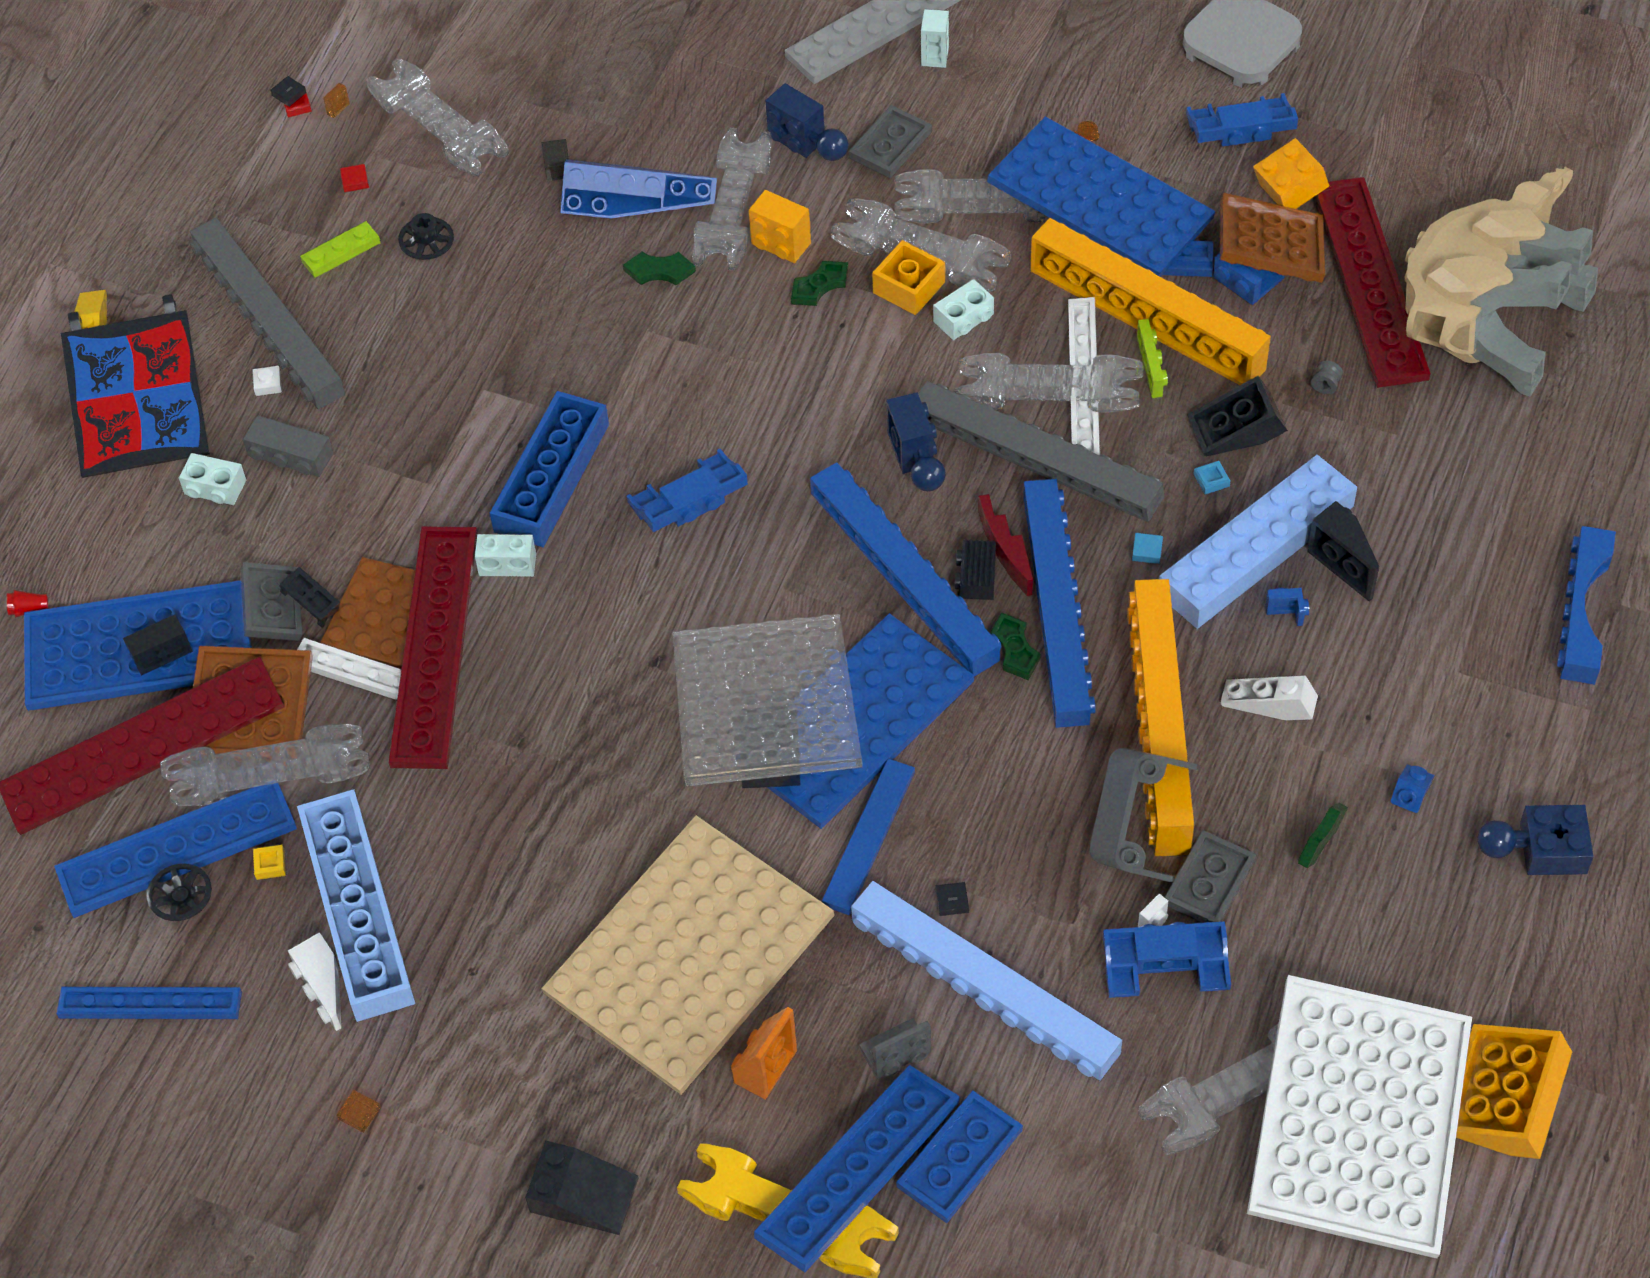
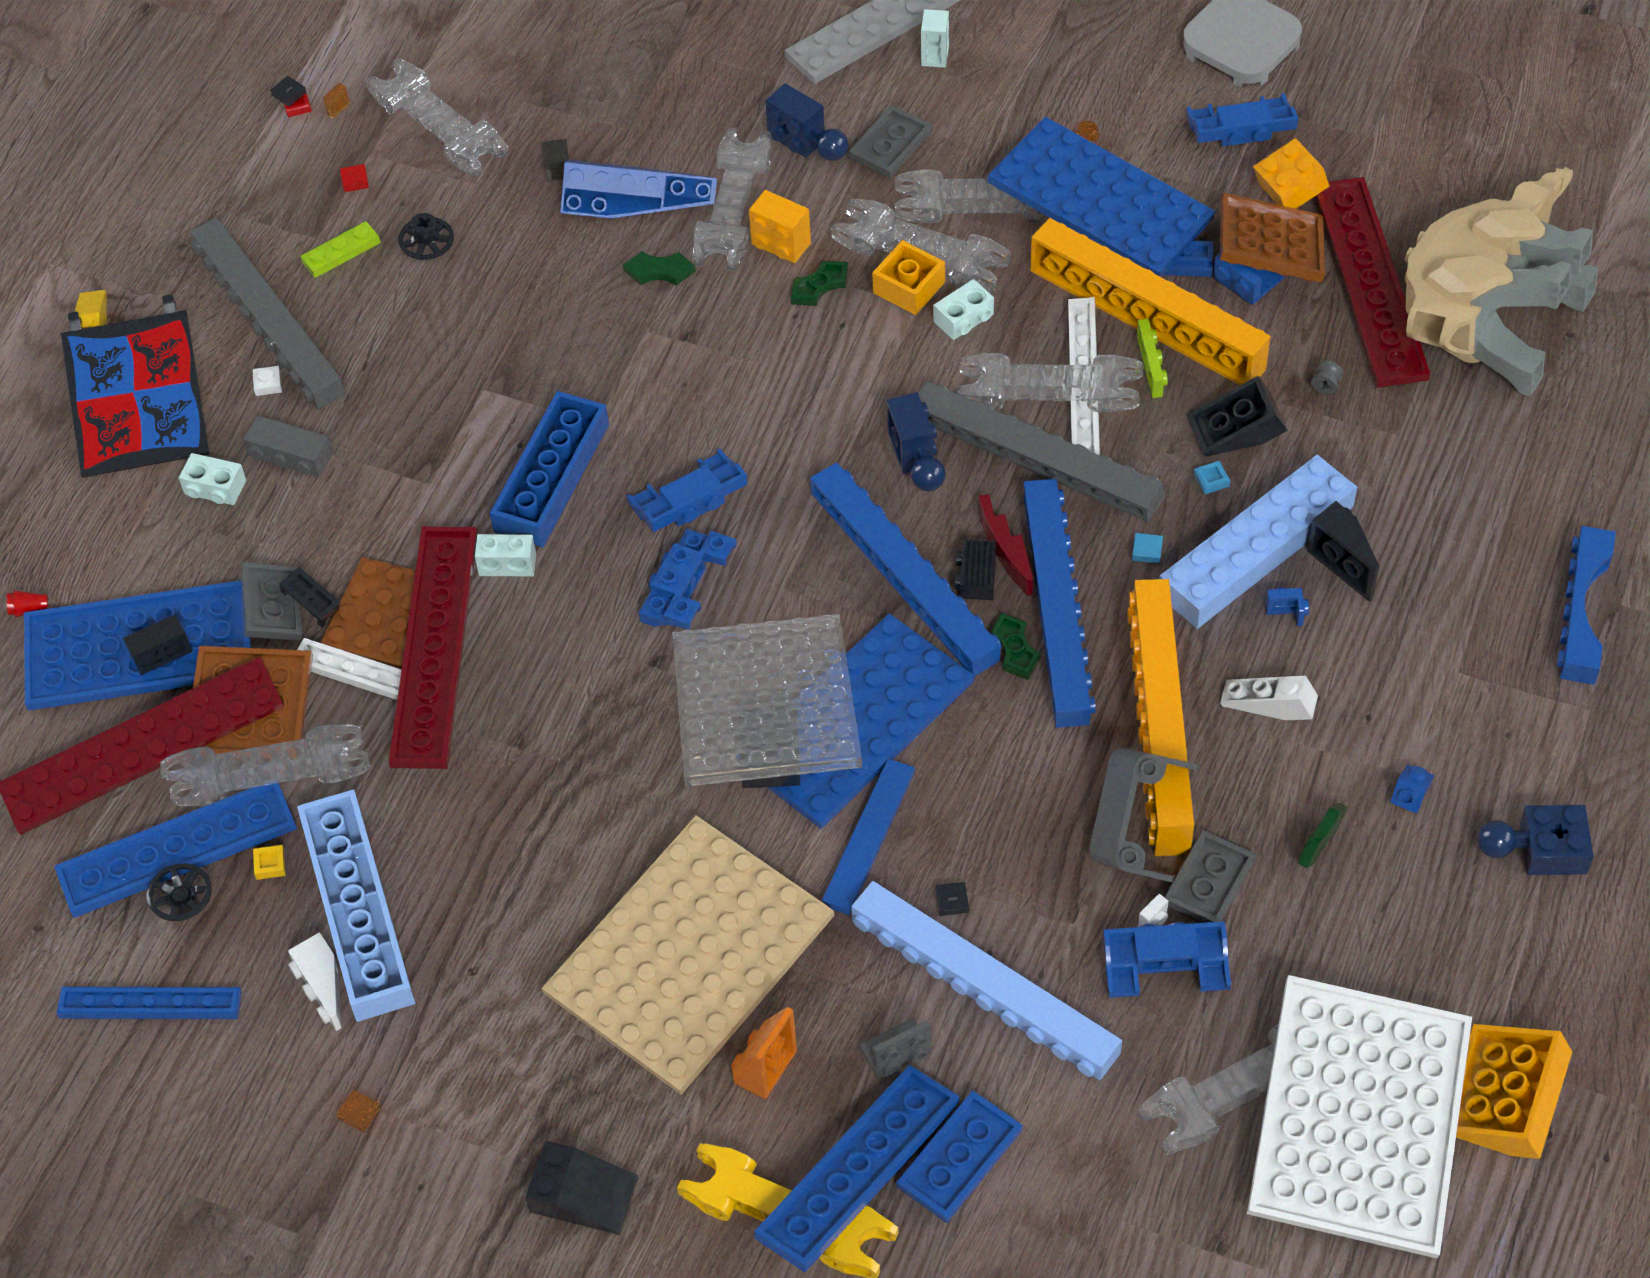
(678, 577): none -> blue bracket

